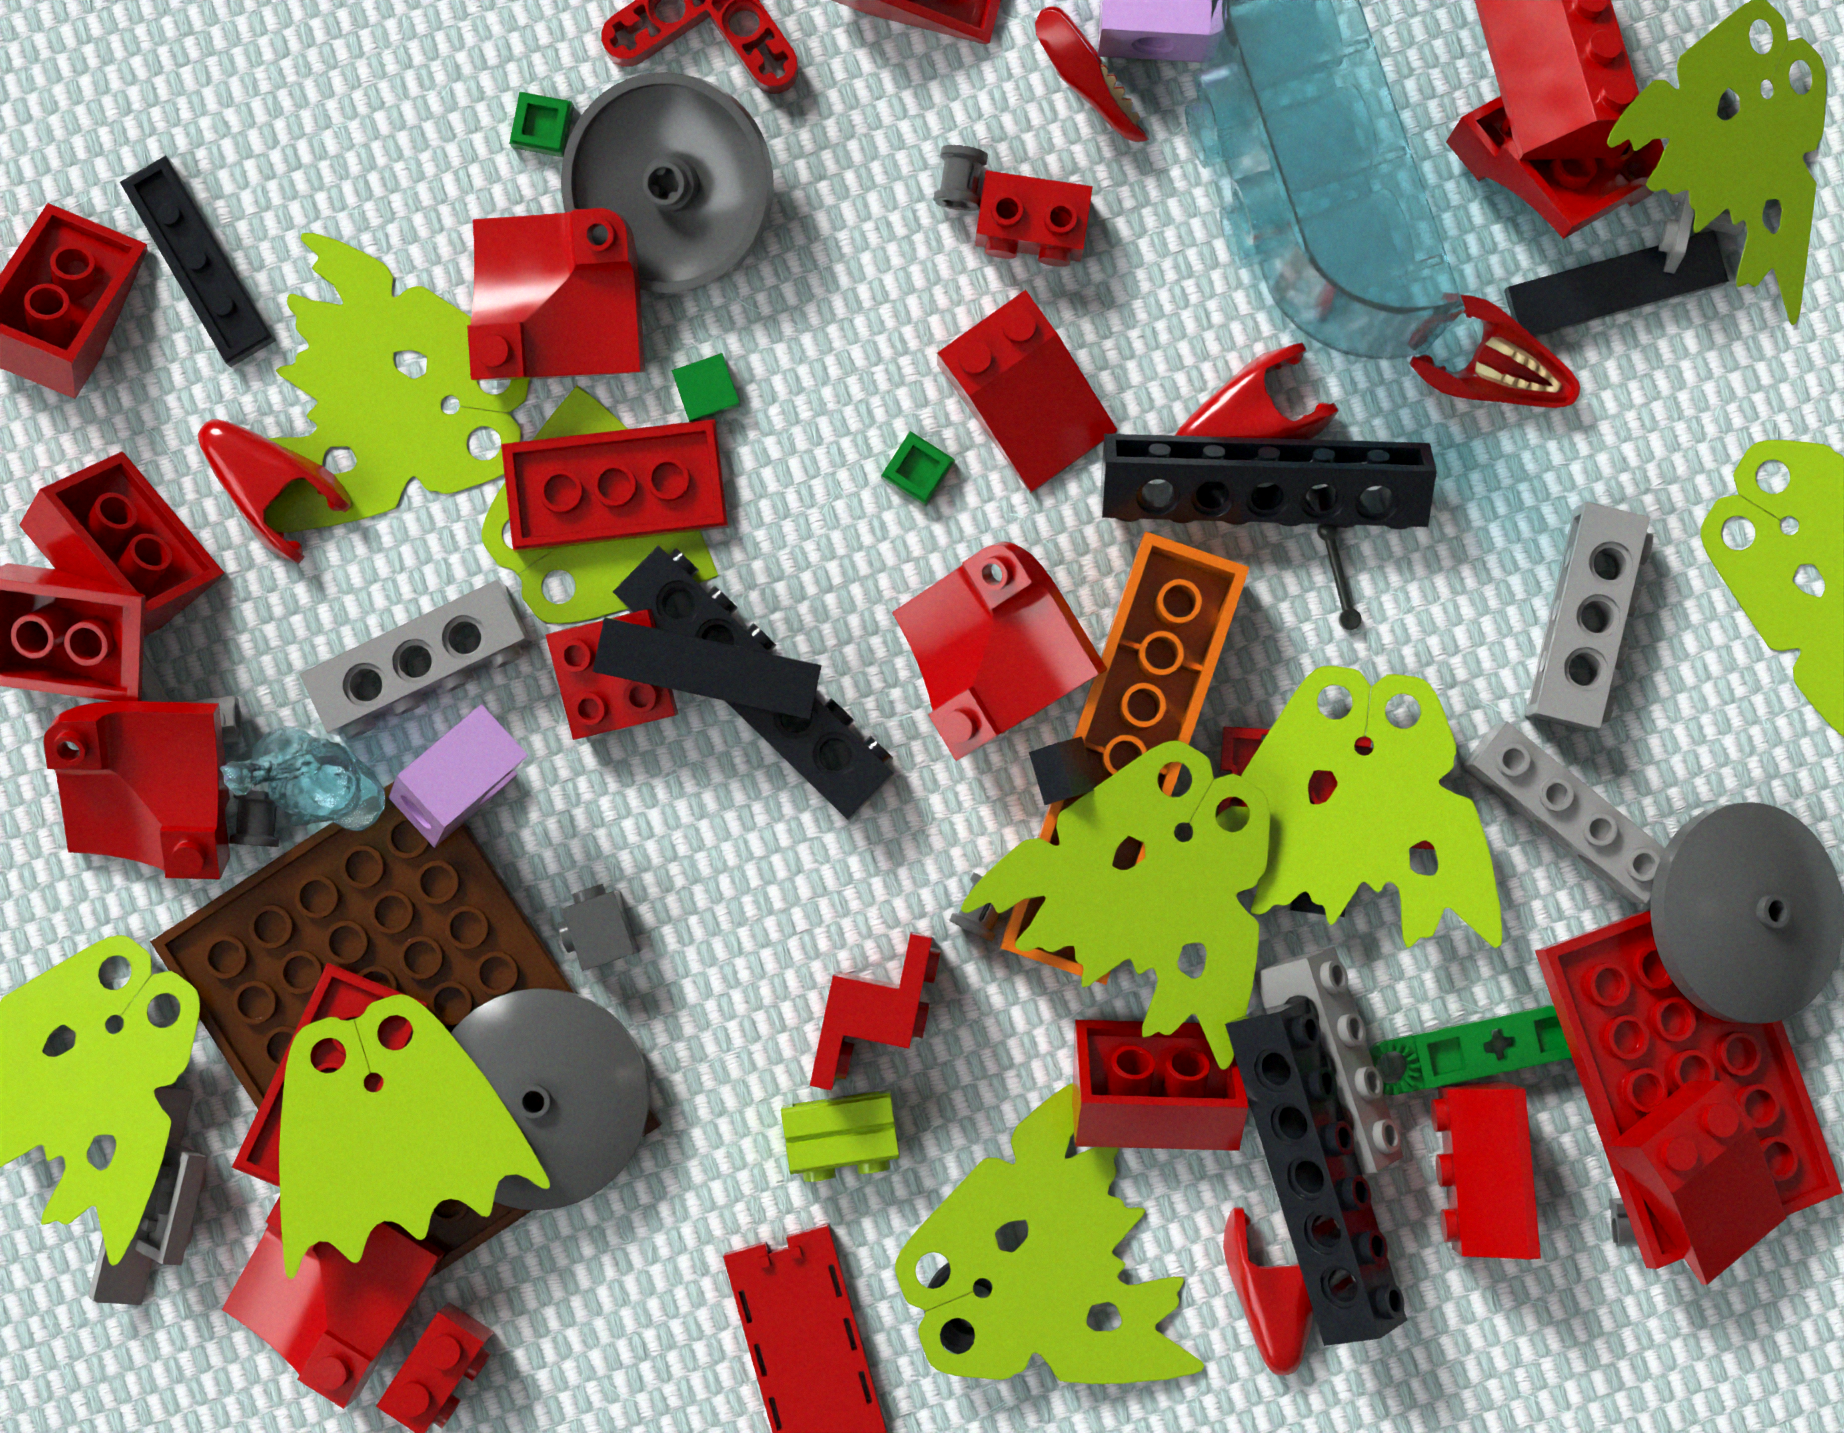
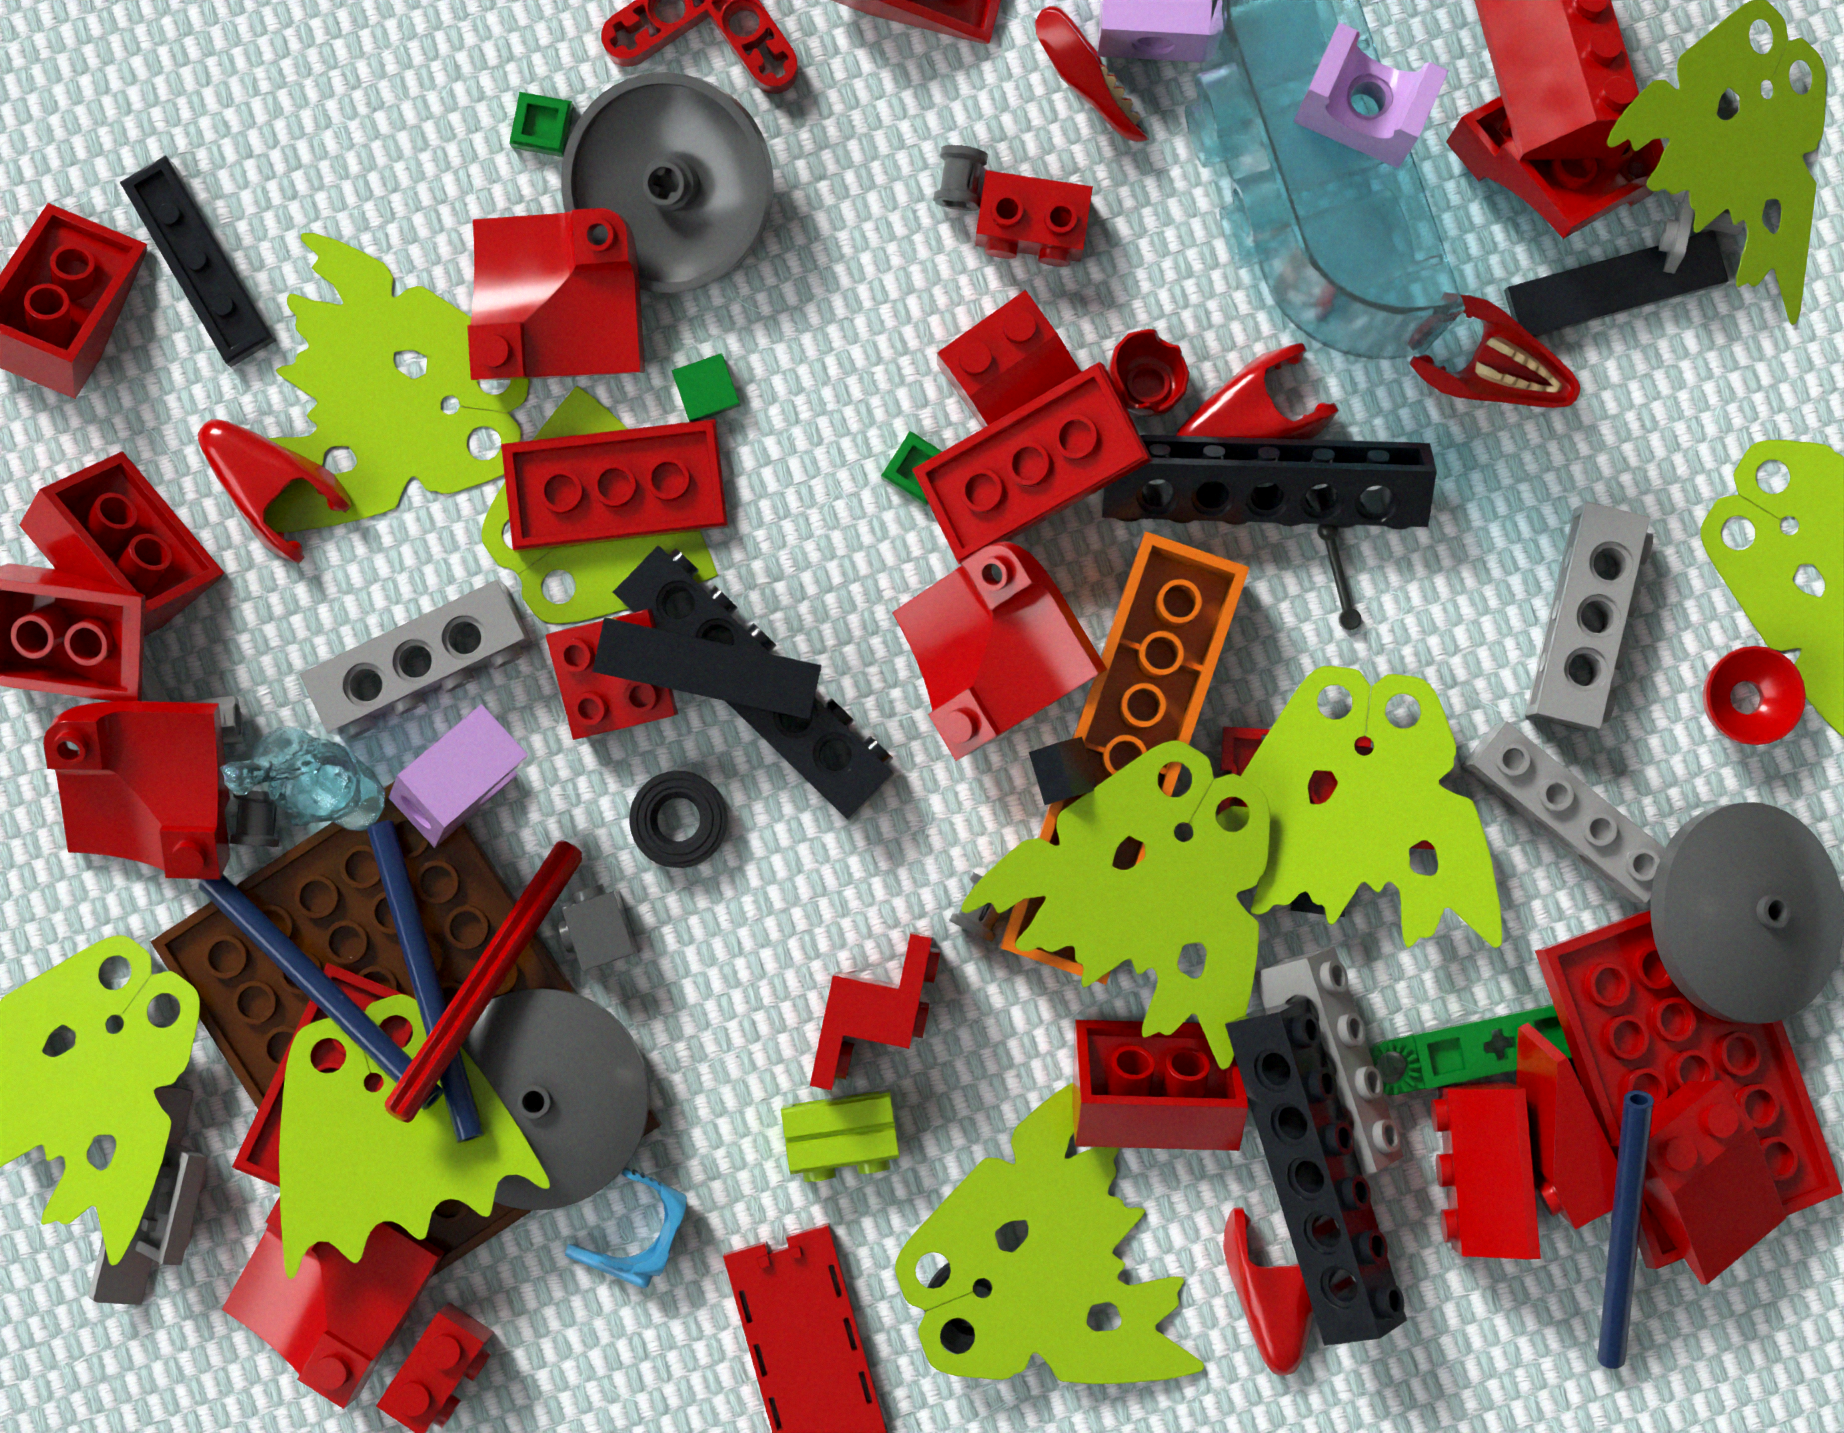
(311, 980): none -> dark blue piece
(422, 972): none -> dark blue piece
(483, 982): none -> red axle
(644, 819): none -> black tyre
(652, 1261): none -> dark azure helmet
(1032, 463): none -> red tile
(1148, 373): none -> red hair
(1401, 98): none -> lavender piece
(1568, 1147): none -> red slope
(1625, 1228): none -> dark blue piece
(1779, 690): none -> red piece

